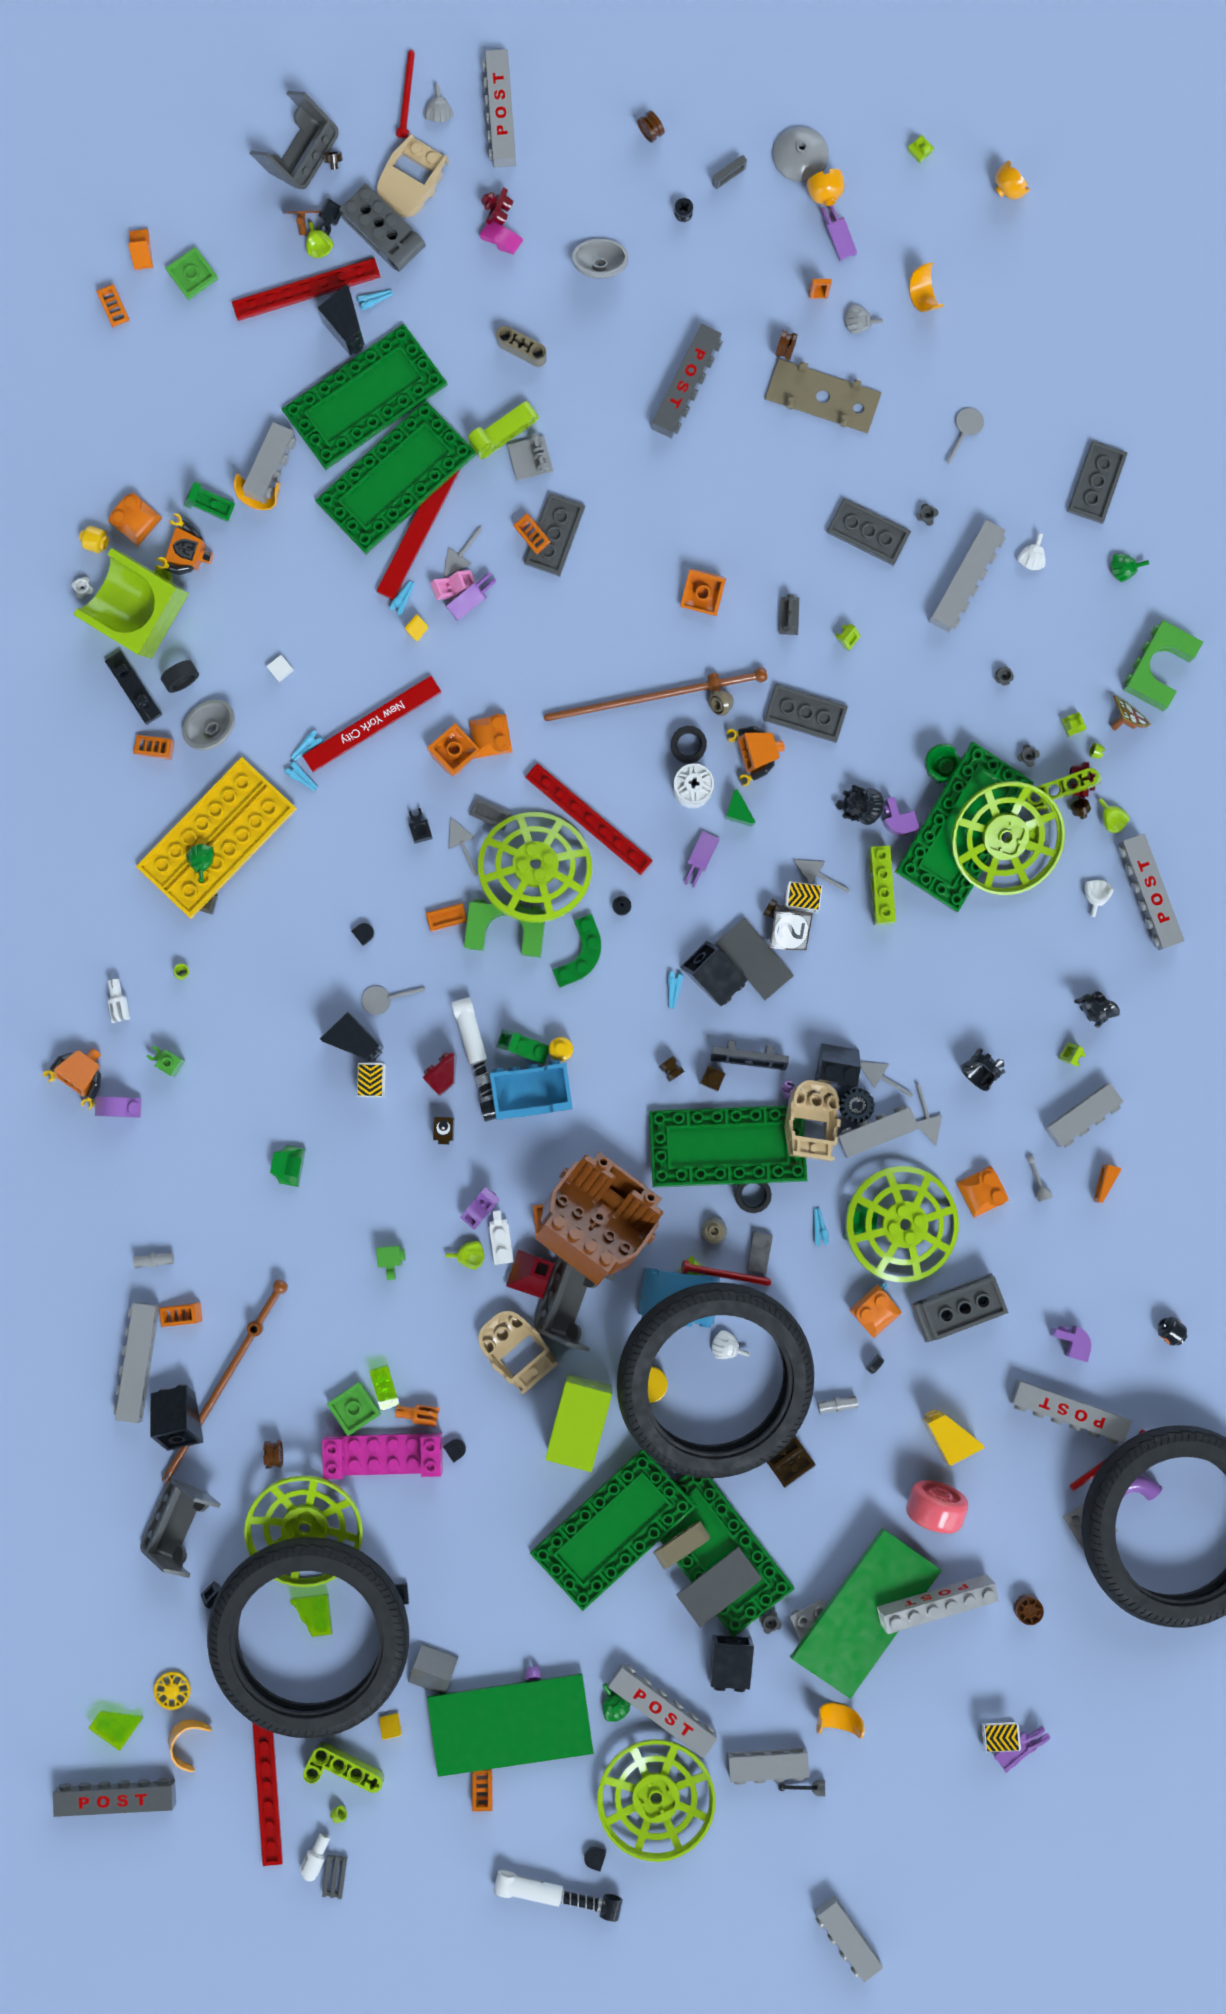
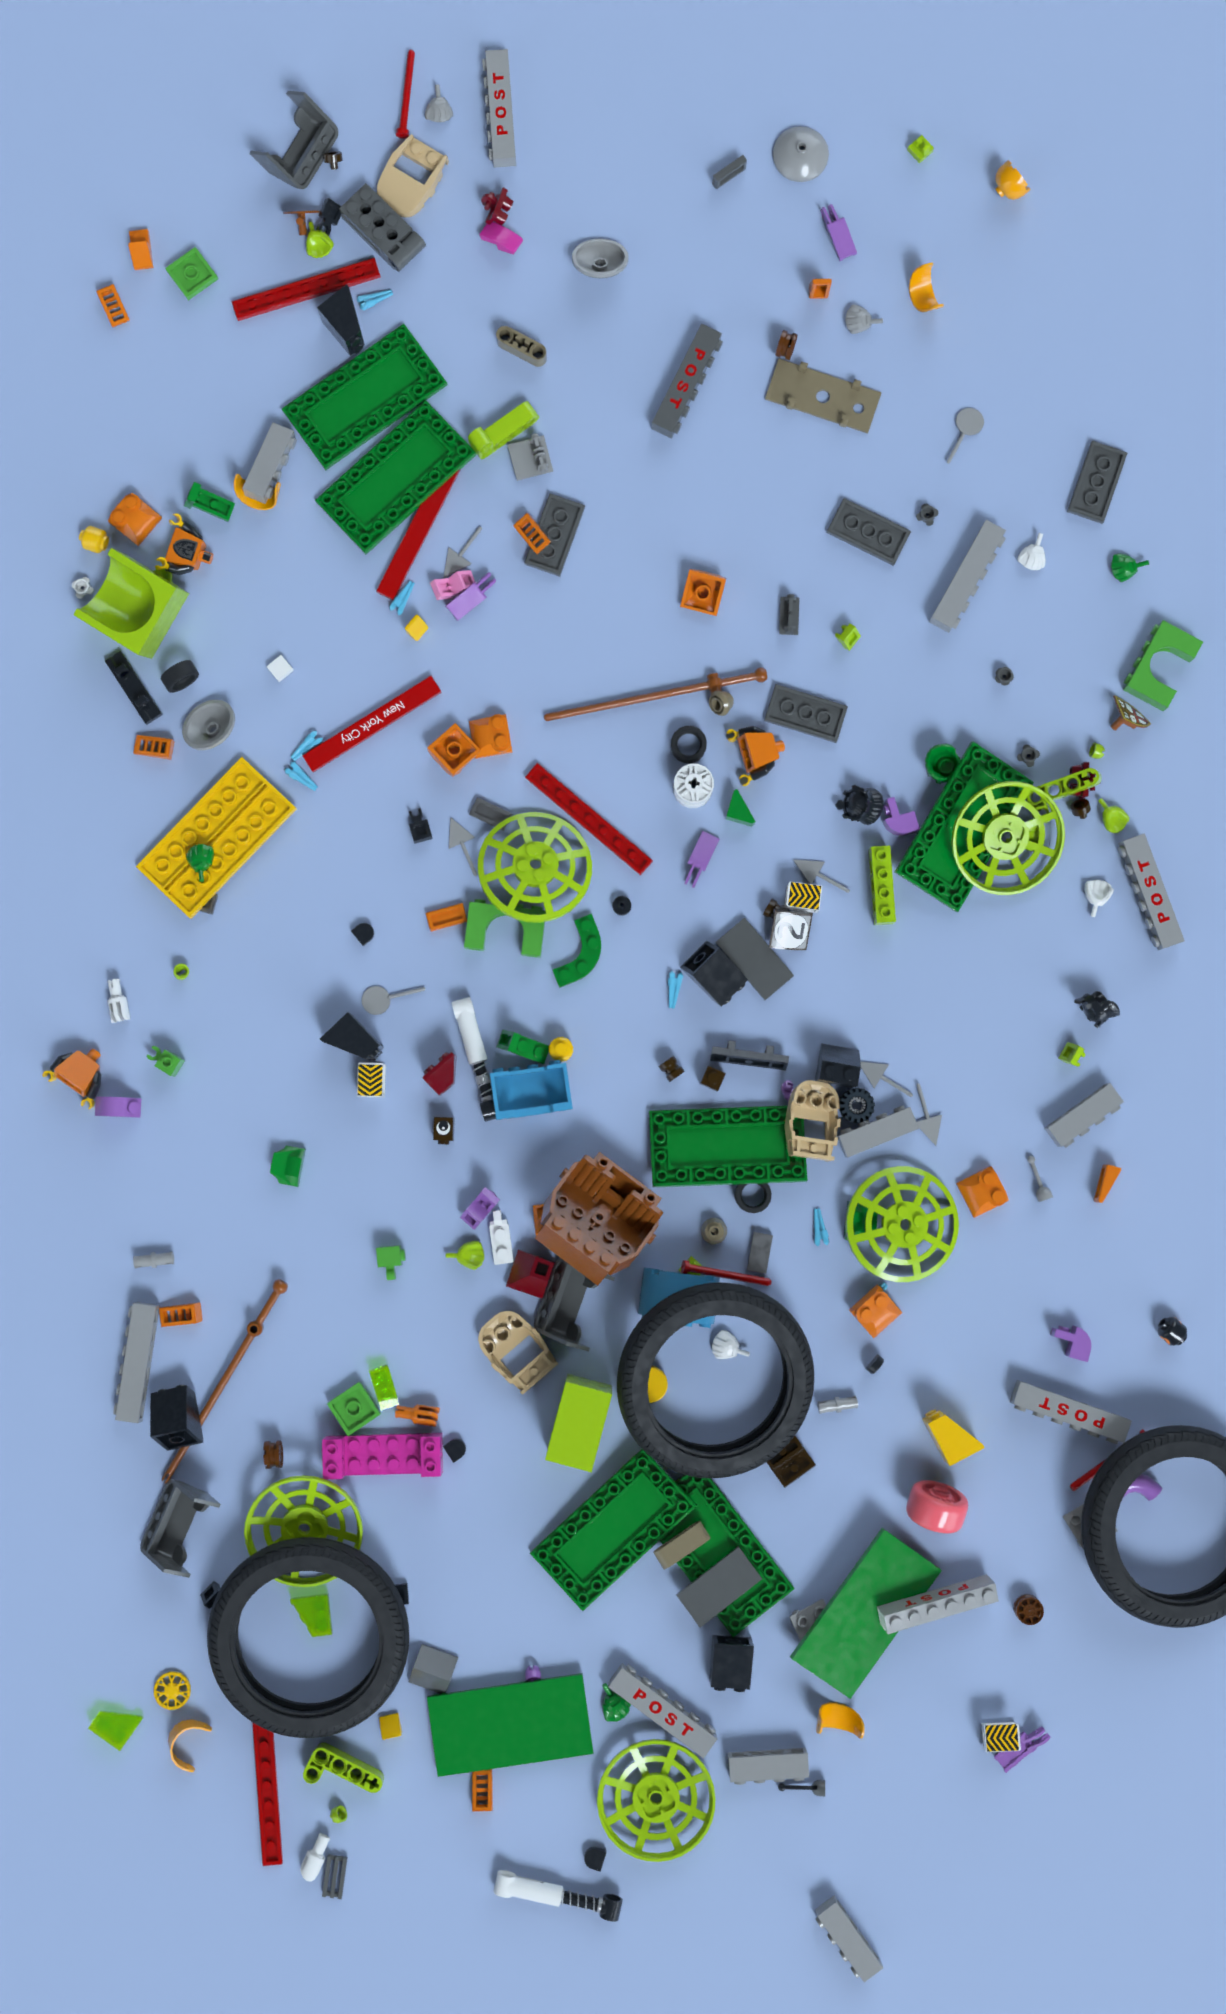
(114, 1798): dark grey brick -> none
(650, 126): reddish brown wheel -> none
(681, 214): black wheel -> none
(768, 1628): dark grey plate -> none
(827, 187): light orange cylinder -> none
(929, 1310): dark grey hinge -> none
(982, 1070): black hair -> none
(1073, 724): lime tile -> none

